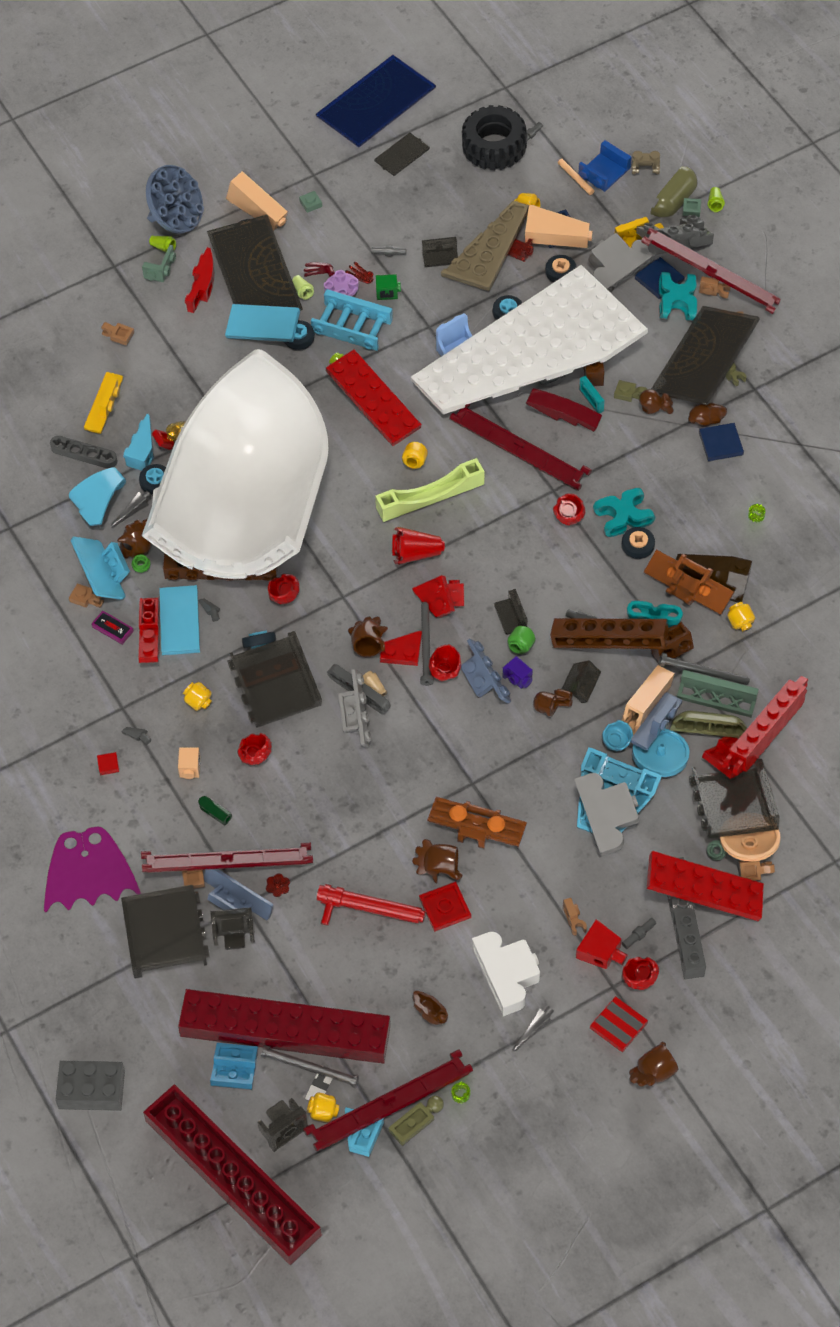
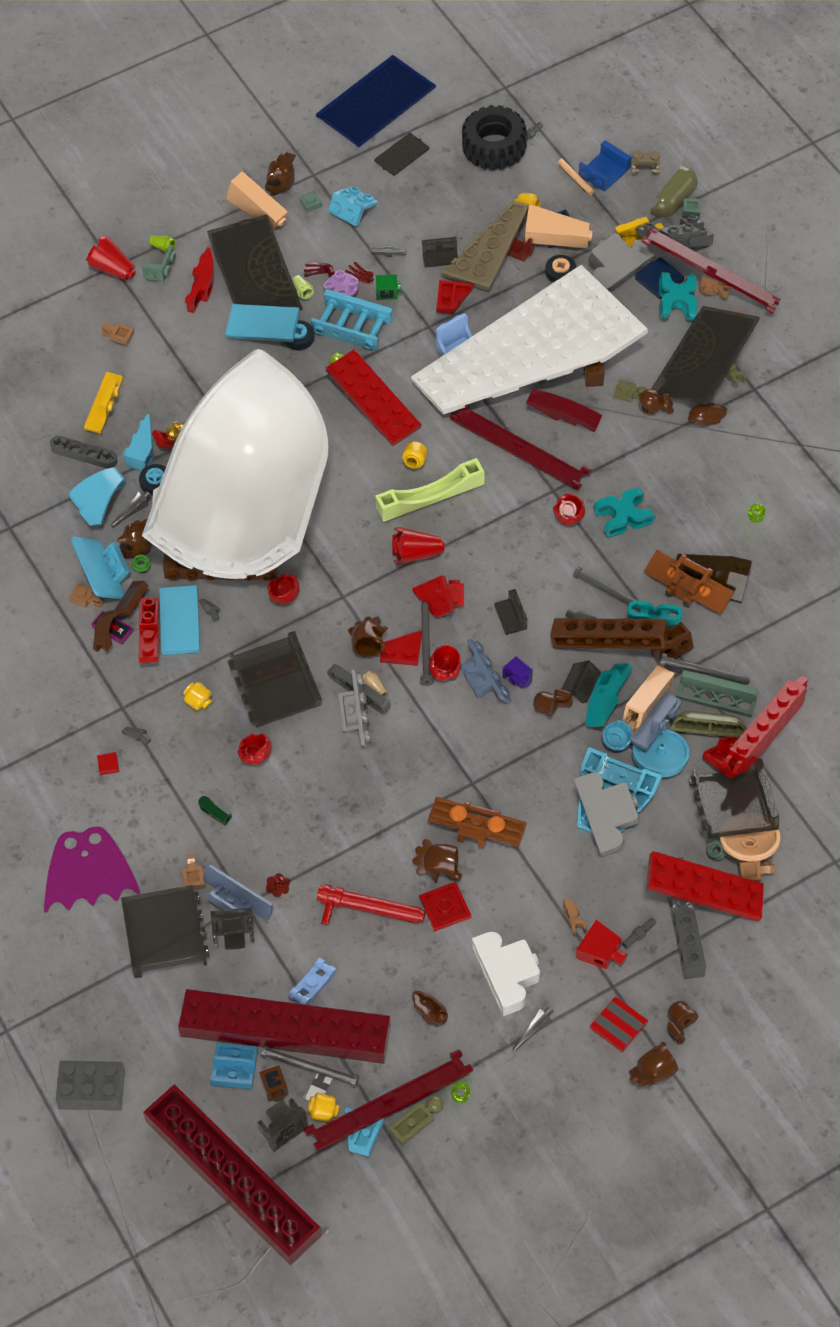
(110, 259): none -> red cone
(125, 607): none -> reddish brown piece
(174, 199): sand blue bracket -> none
(189, 763): light nougat brick -> none
(226, 859): piece -> none
(258, 639): black wheel -> none
(274, 1084): none -> reddish brown brick
(283, 170): none -> reddish brown piece
(312, 982): none -> light blue plate
(350, 204): none -> medium azure bracket
(451, 295): none -> red wing
(504, 304): wheel -> none
(521, 640): bright green head -> none
(591, 394): teal tile -> none
(601, 585): none -> dark grey bar
(604, 694): none -> teal slope
(638, 549): black wheel -> none
(640, 973): red hair -> none
(681, 1018): none -> reddish brown piece
(715, 200): lime cone -> none
(721, 442): dark blue tile -> none
(741, 616): yellow head -> none

